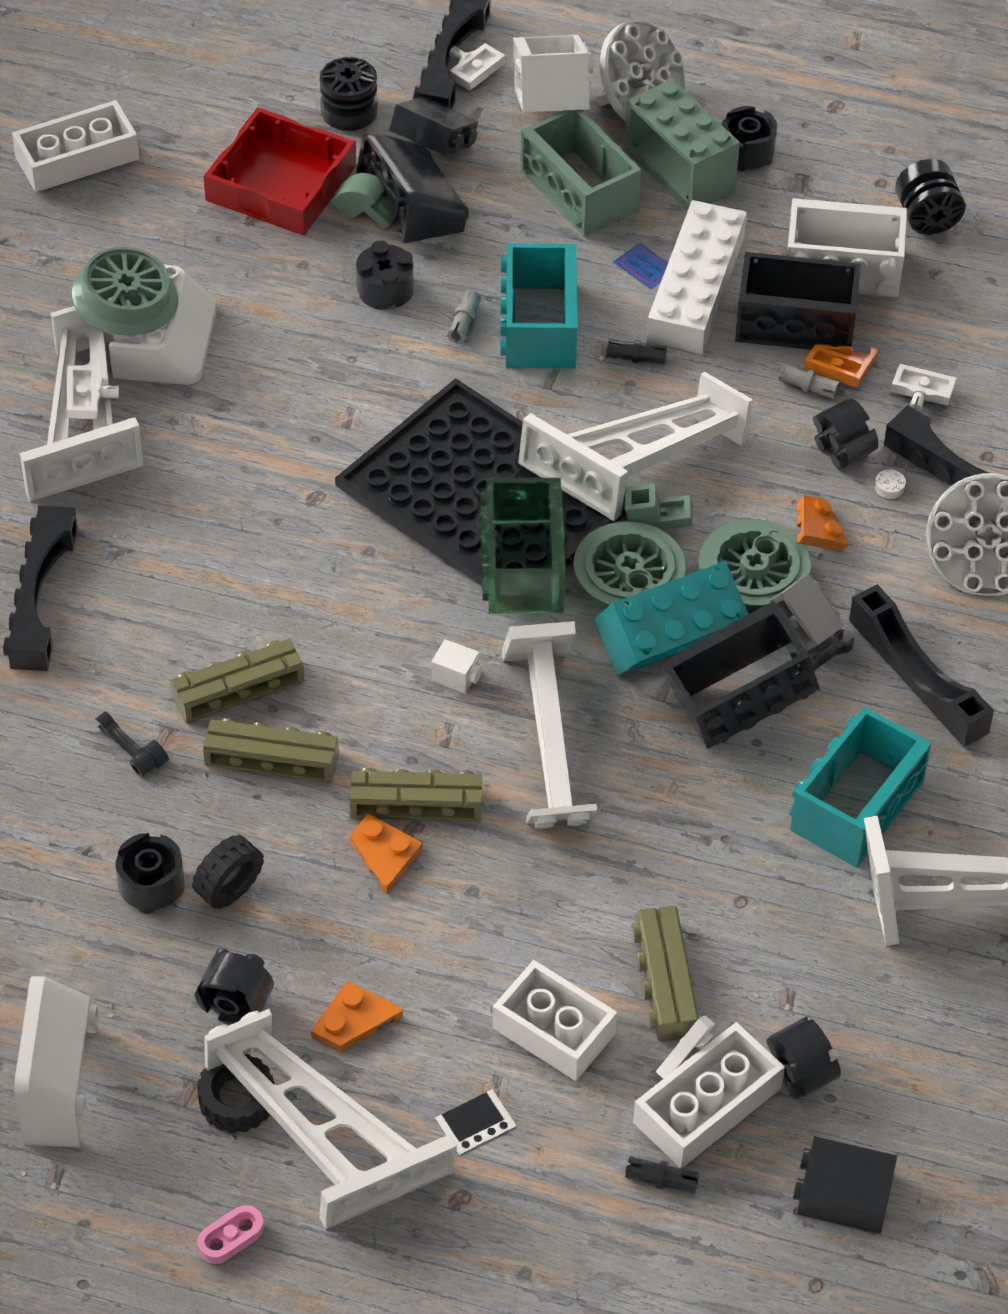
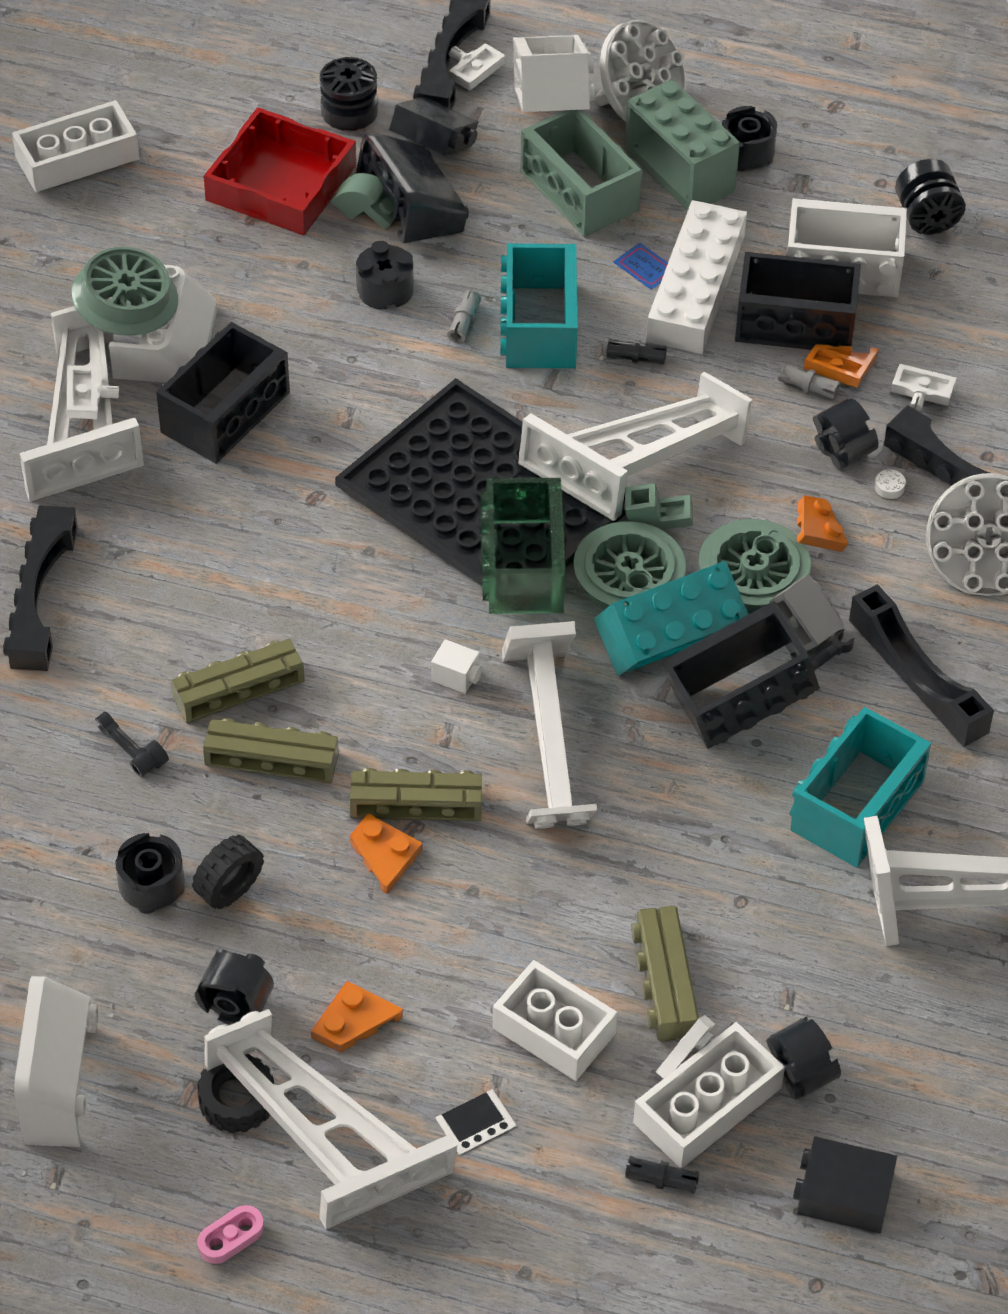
(240, 410): none -> black hose

